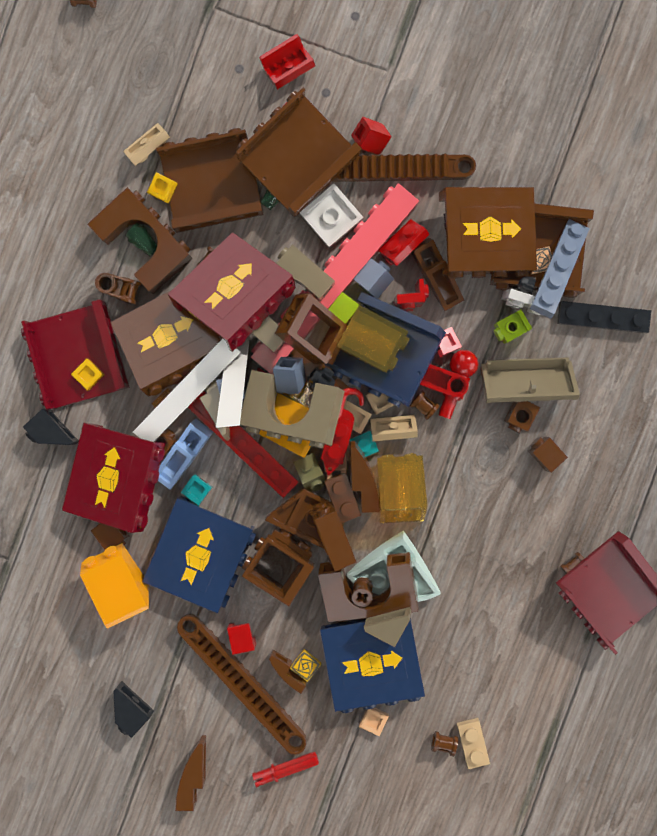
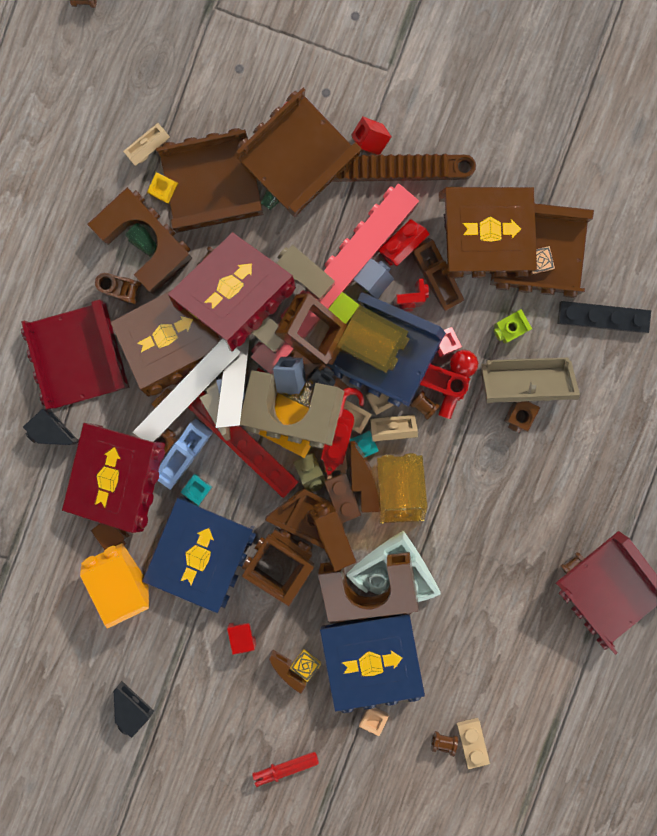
(87, 374): yellow tile -> none
(192, 777): reddish brown slope -> none
(242, 683): reddish brown gear -> none
(286, 61): red bracket -> none
(331, 215): white plate -> none
(362, 592): reddish brown bush -> none
(388, 626): dark tan slope -> none
(518, 300): white plate -> none
(526, 285): black hinge -> none
(547, 453): reddish brown brick -> none
(559, 269): sand blue plate -> none

